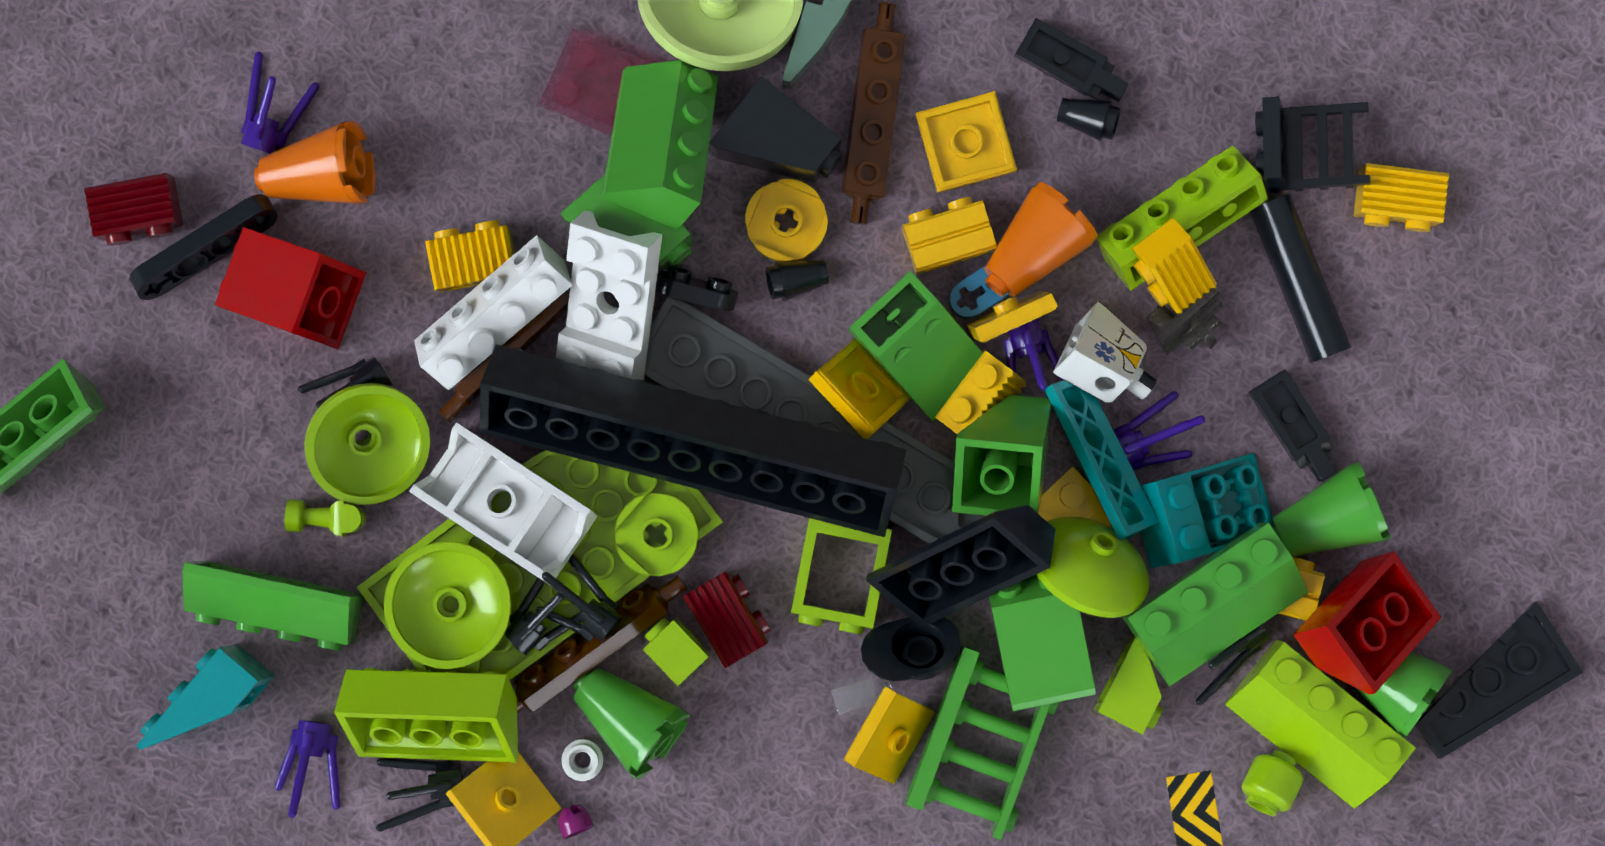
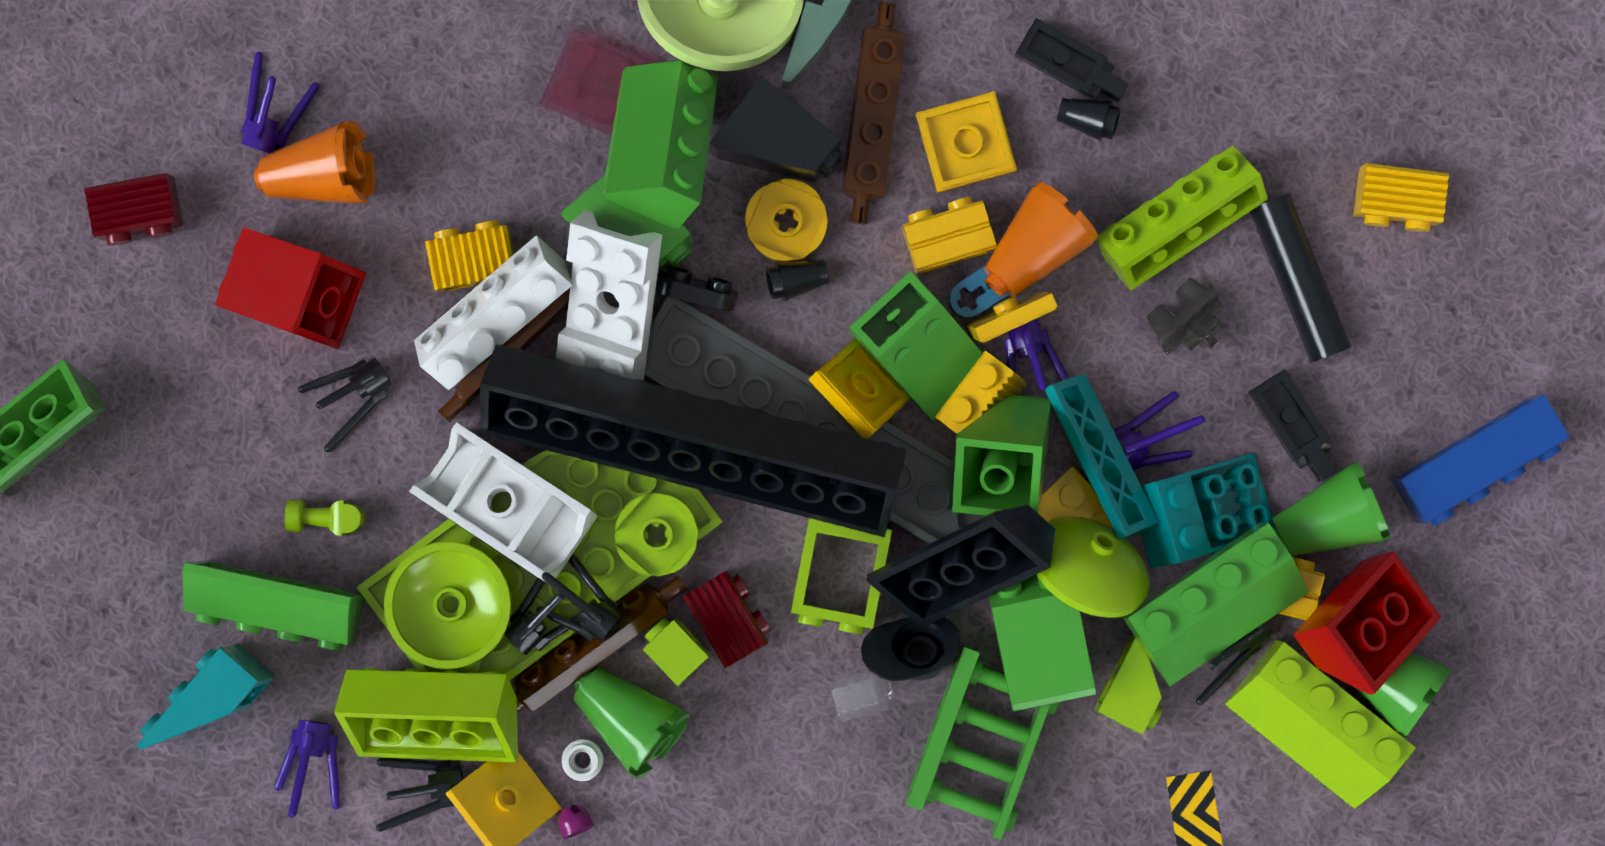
(201, 247): black beam -> none
(382, 462): lime dish -> none
(889, 735): yellow plate -> none
(1104, 357): white torso -> none
(1173, 267): yellow brick -> none
(1272, 783): lime head -> none
(1283, 145): black plate -> none
(1481, 459): none -> blue brick
(1505, 679): black wing -> none

